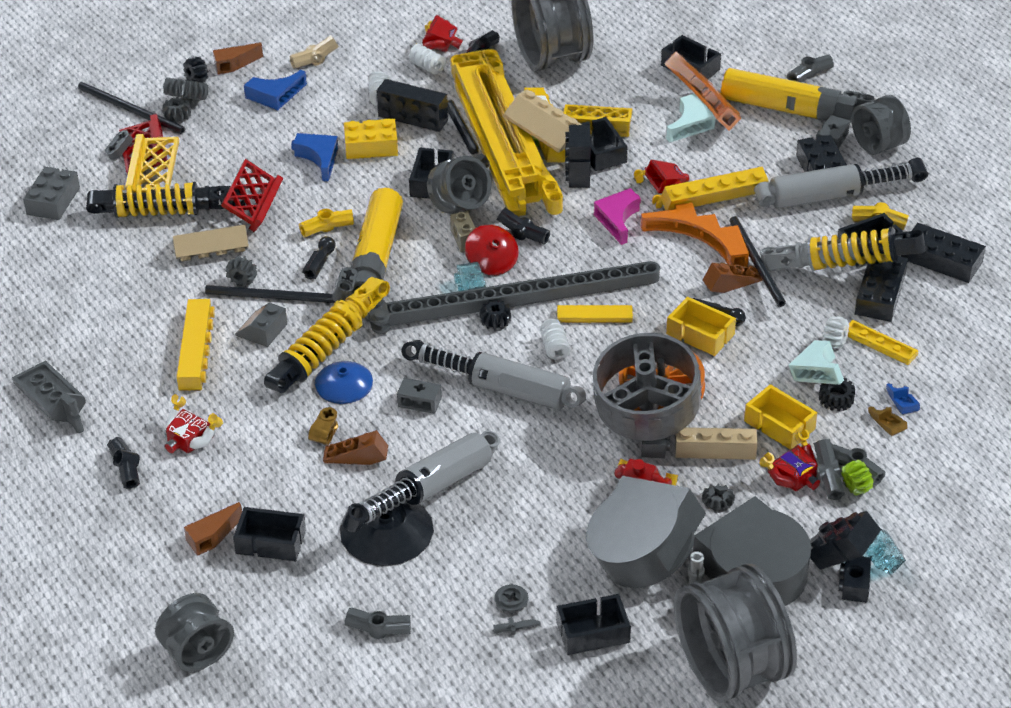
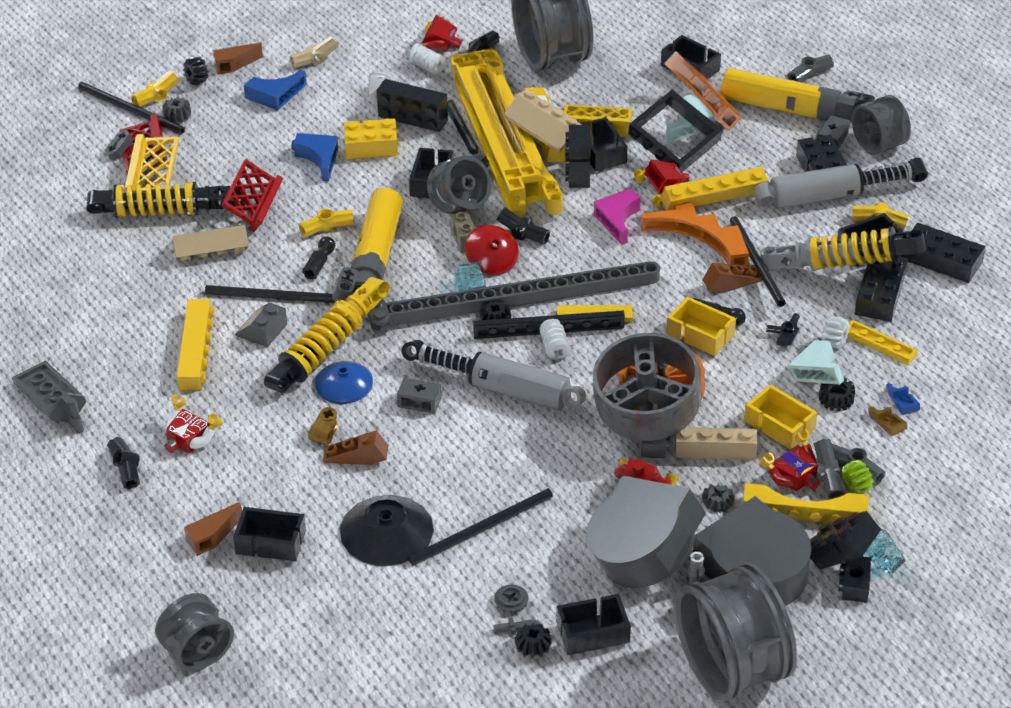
(51, 193): dark grey piece -> none
(155, 91): none -> yellow piece
(185, 88): dark grey gear -> none
(241, 271): dark grey gear -> none
(378, 623): dark grey piece -> none
(426, 477): piece -> none
(480, 526): none -> black piece
(531, 325): none -> black tile
(533, 640): none -> black gear
(688, 112): none -> black window
(787, 331): none -> black piece
(808, 510): none -> yellow arch

